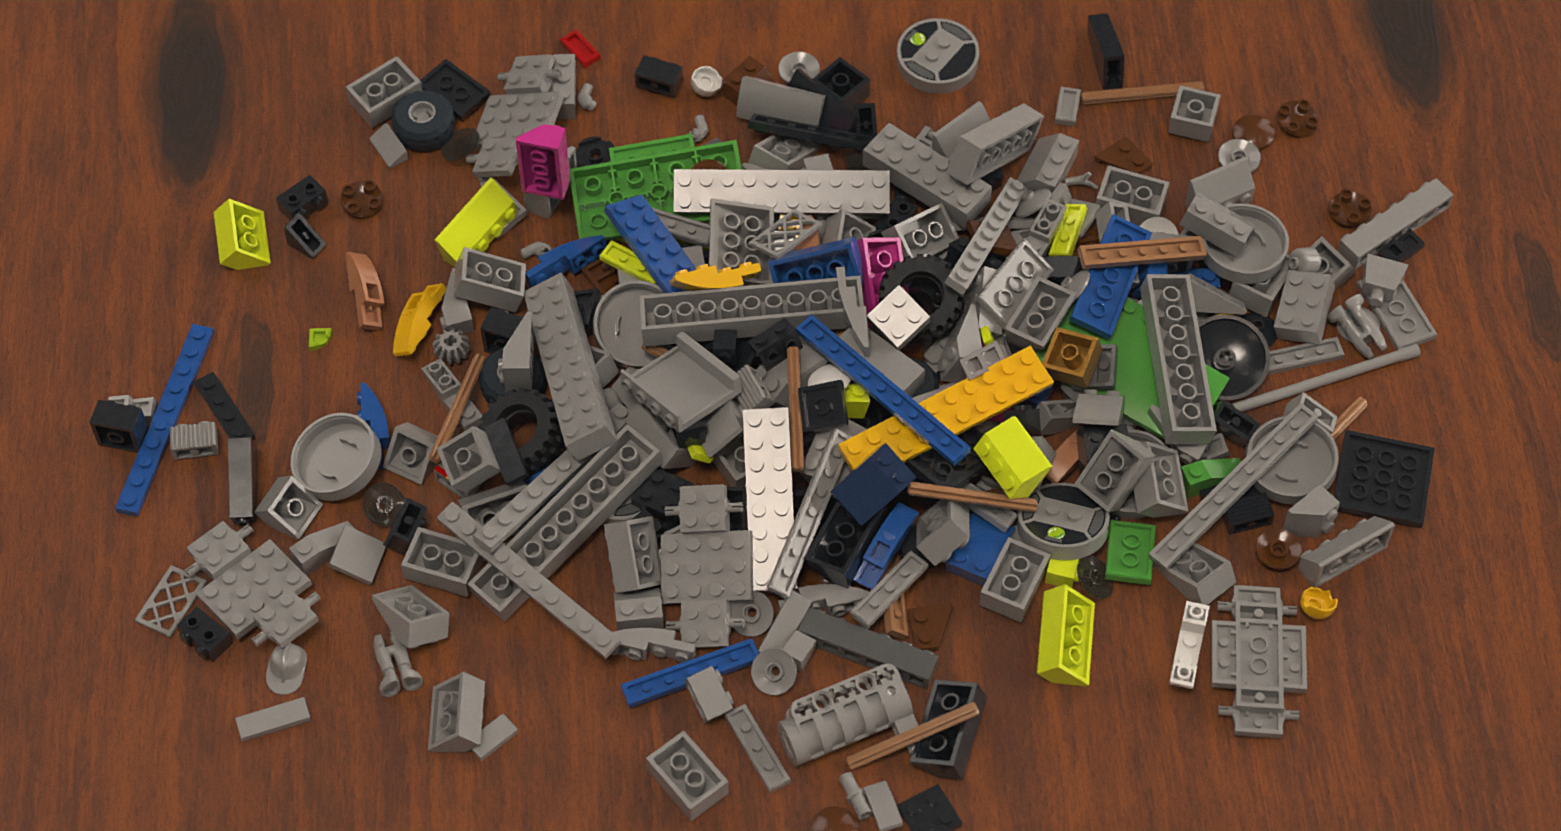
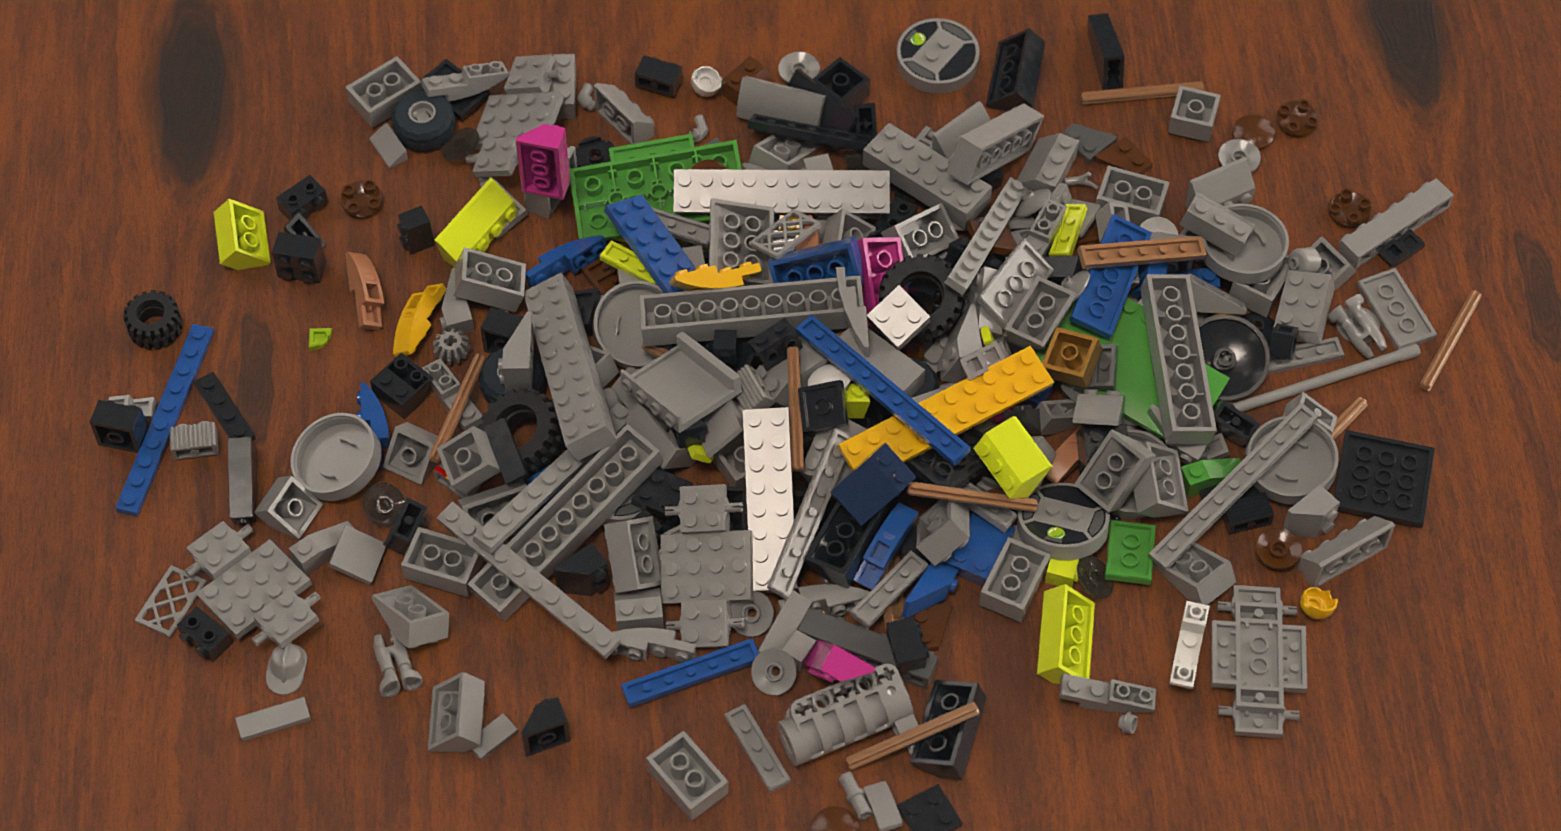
(148, 306): none -> black tyre
(299, 257): none -> black brick
(401, 385): none -> black slope
(415, 230): none -> black brick
(471, 81): none -> light grey slope
(536, 248): light grey arm -> none
(545, 727): none -> black slope
(583, 573): none -> black slope
(584, 52): red tile -> none
(622, 114): none -> light grey slope
(709, 694): light grey brick -> none
(833, 662): none -> dark pink slope
(906, 644): none -> black brick
(931, 588): none -> blue slope
(1015, 71): none -> black slope
(1067, 106): light grey tile -> none
(1090, 141): none -> dark grey wing
(1110, 696): none -> light grey slope
(1128, 723): none -> light grey plate
(1283, 341): none -> black brick
(1382, 279): light grey torso -> none
(1450, 340): none -> medium nougat axle

